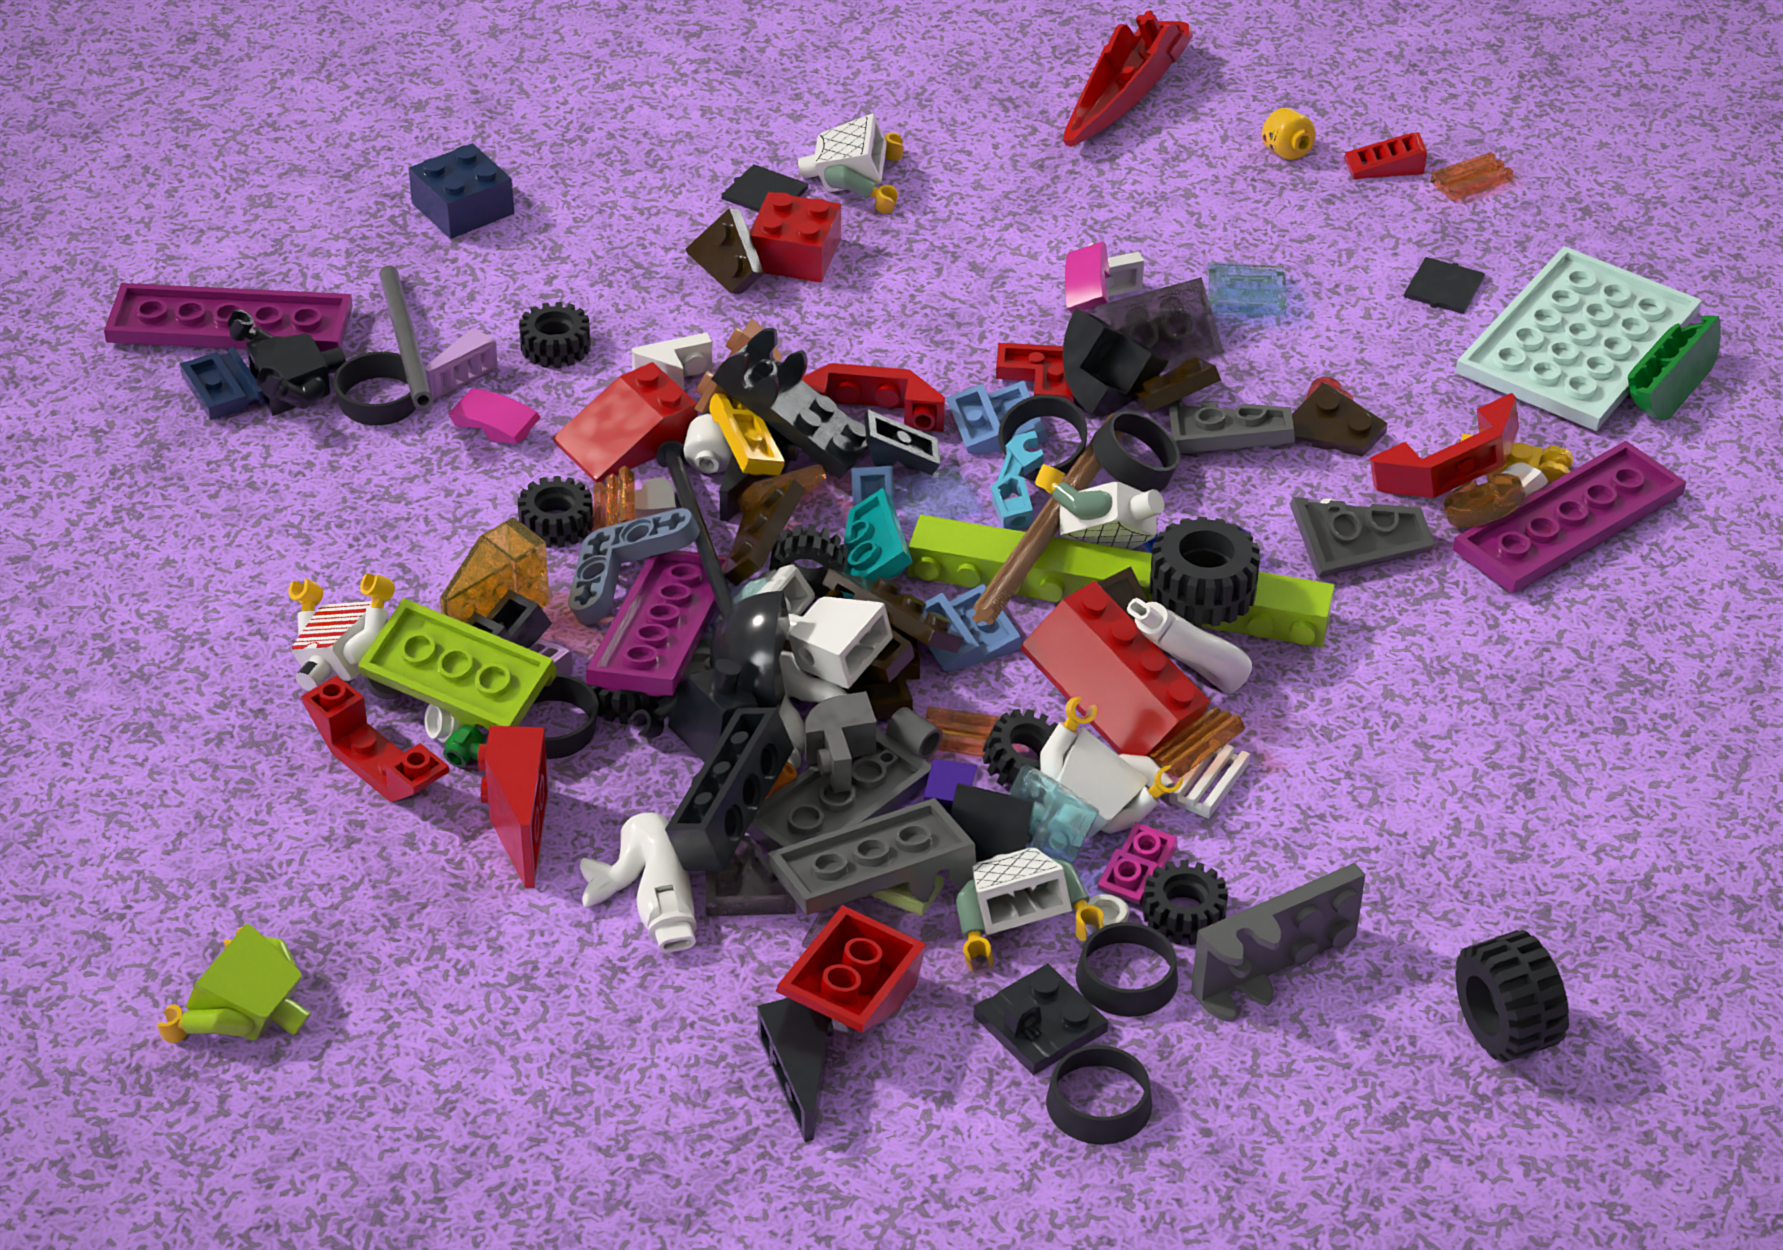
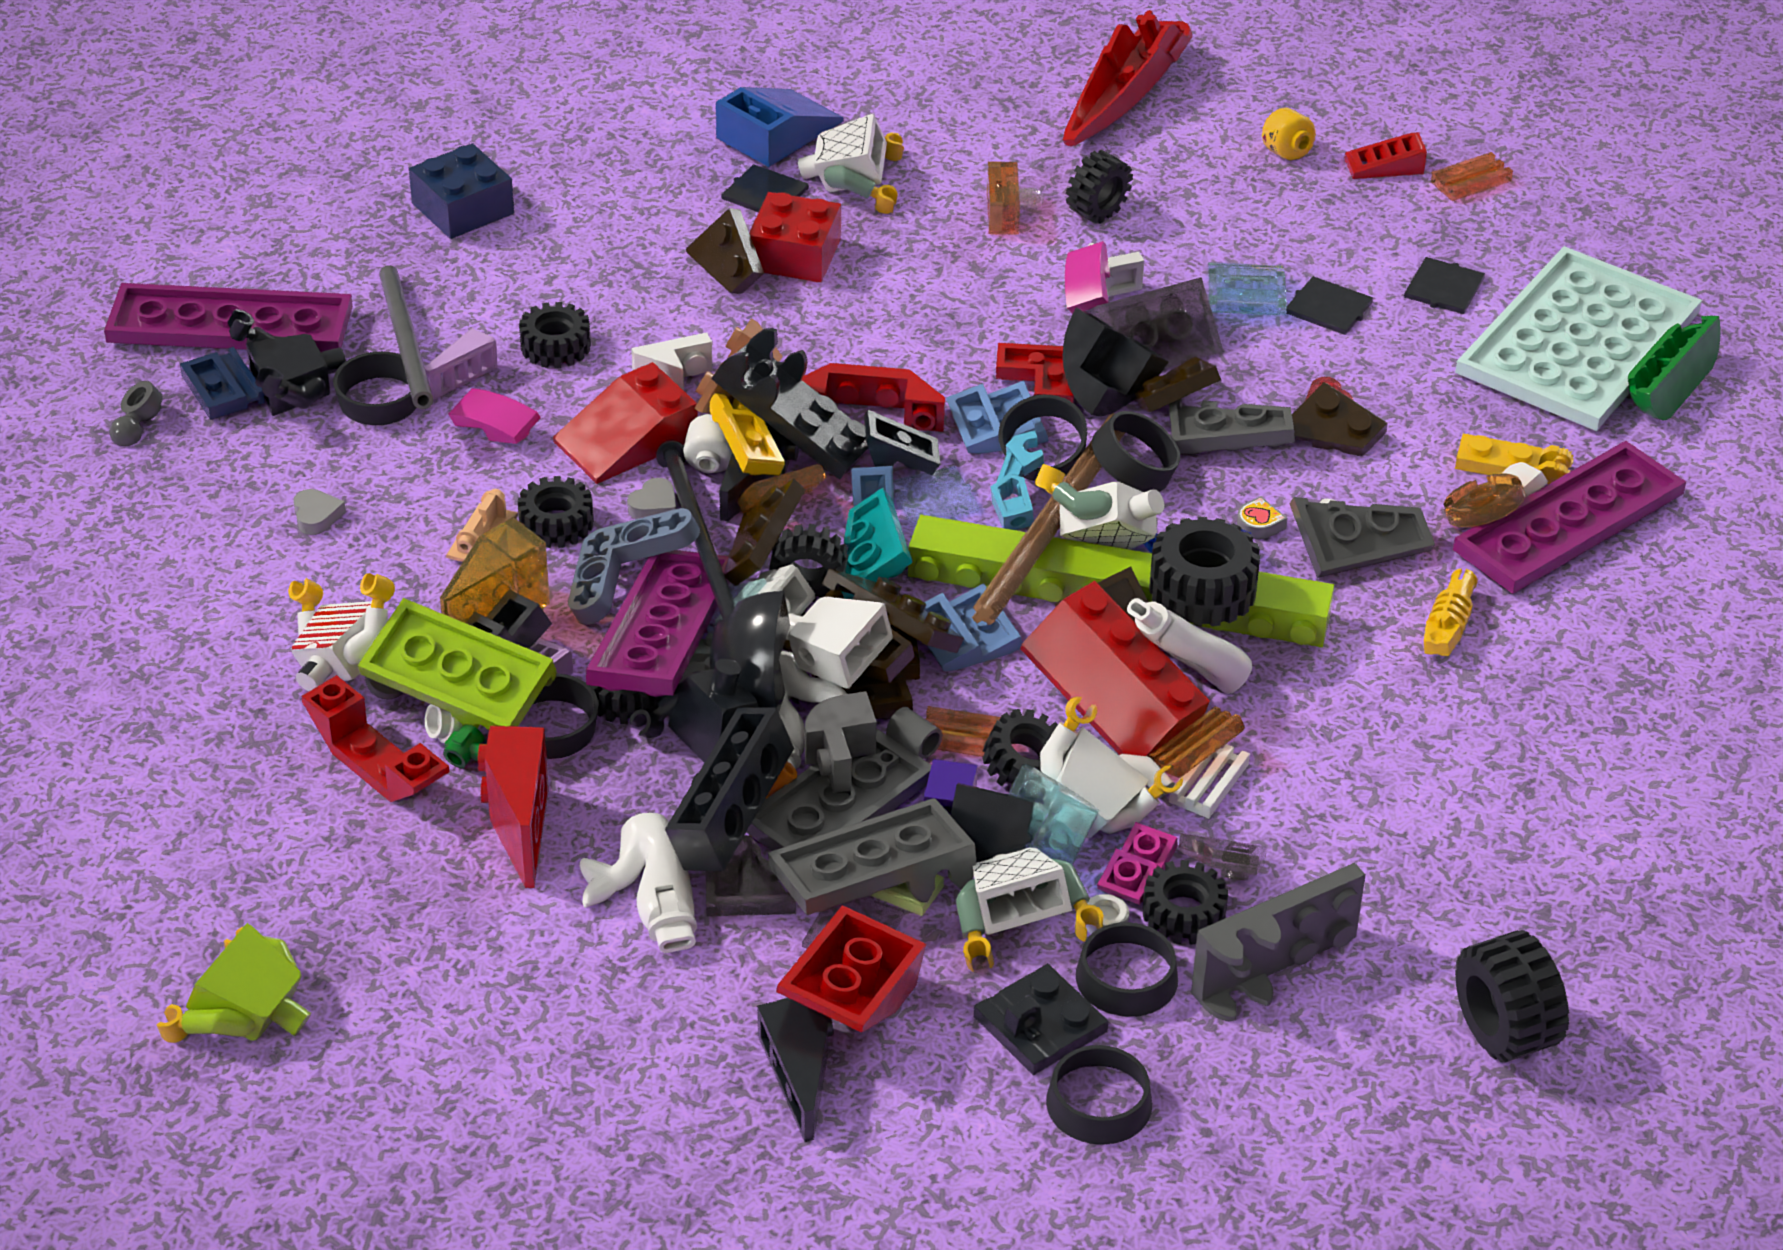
(138, 404): none -> dark grey plate
(317, 511): none -> light grey tile
(485, 517): none -> light nougat hinge
(606, 499): clear orange tile -> none
(770, 122): none -> blue slope
(1007, 199): none -> clear orange piece
(1099, 186): none -> black tyre
(1233, 857): none -> clear smoke wing
(1261, 518): none -> tile
(1329, 305): none -> black piece
(1405, 473): red slope -> none
(1450, 614): none -> yellow hinge

